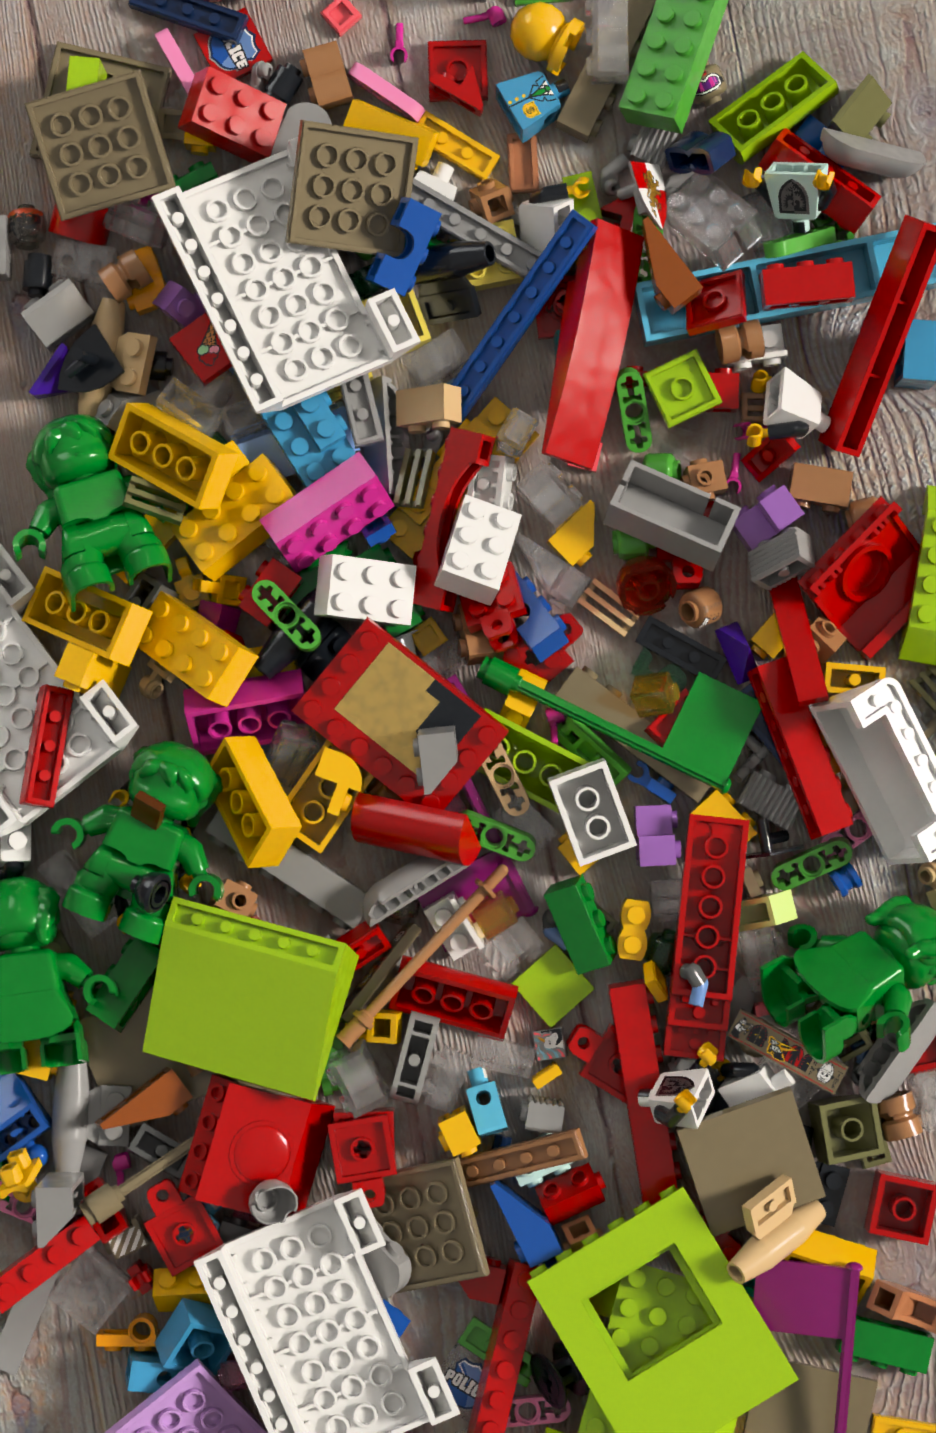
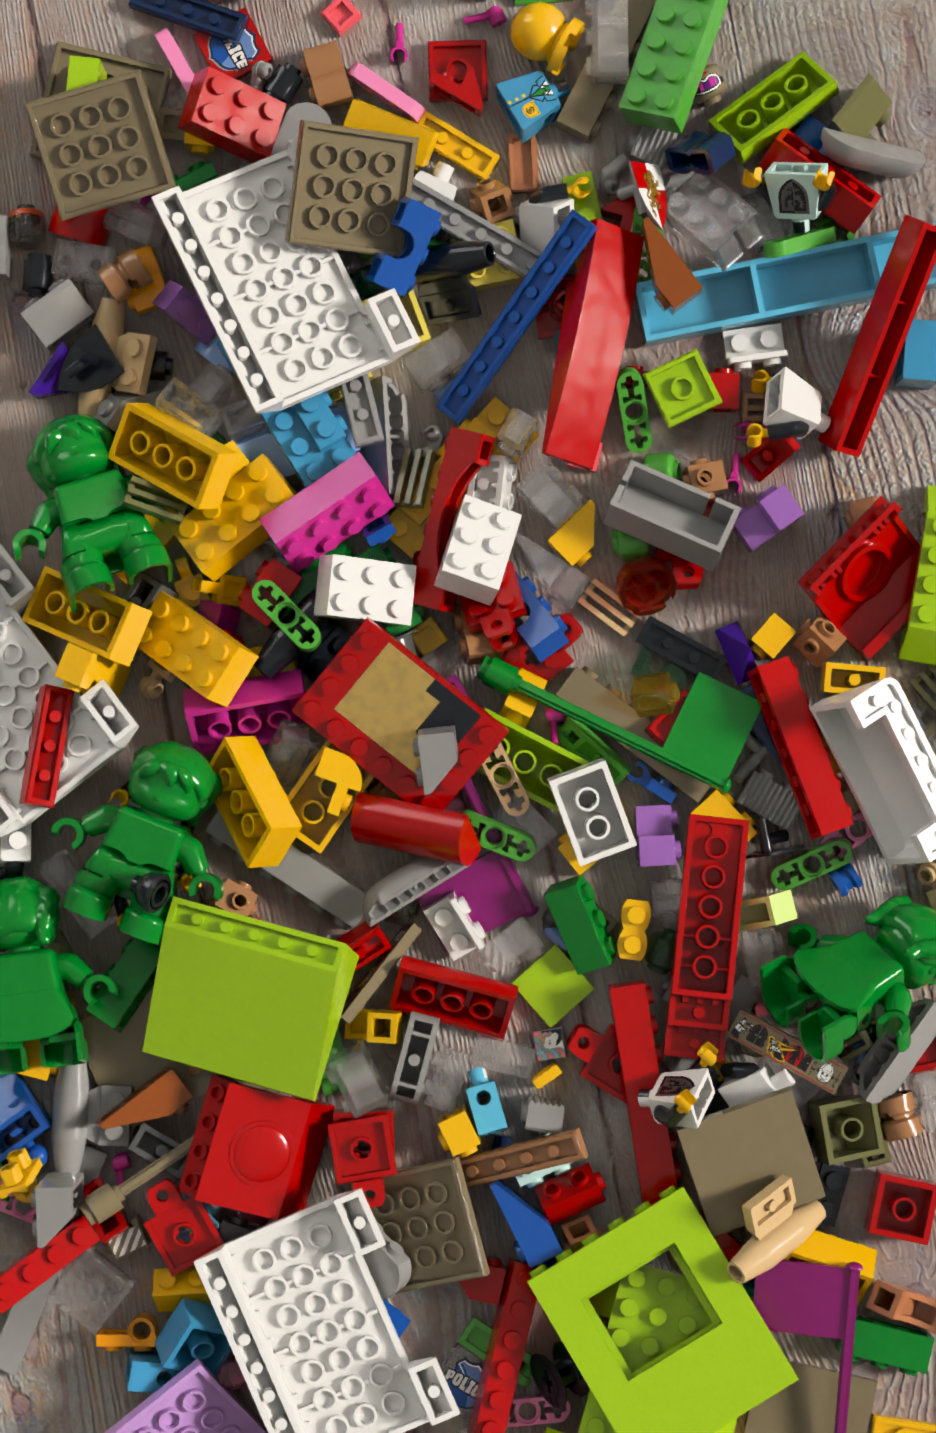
(141, 1276): red plate -> none
(148, 810): reddish brown tile -> none
(201, 349): red tile -> none
(272, 1201): light grey hair -> none
(365, 1017): medium nougat bar -> none
(428, 407): tan brick -> none
(496, 914): clear yellow brick -> none
(655, 981): yellow tile -> none
(697, 980): arm -> none
(700, 607): medium nougat head -> none
(718, 305): red tile -> none
(740, 341): medium nougat wheel -> none
(752, 882): dark tan plate -> none
(781, 558): light grey brick -> none
(798, 643): red tile -> none
(807, 284): red brick -> none
(820, 487): medium nougat brick -> none

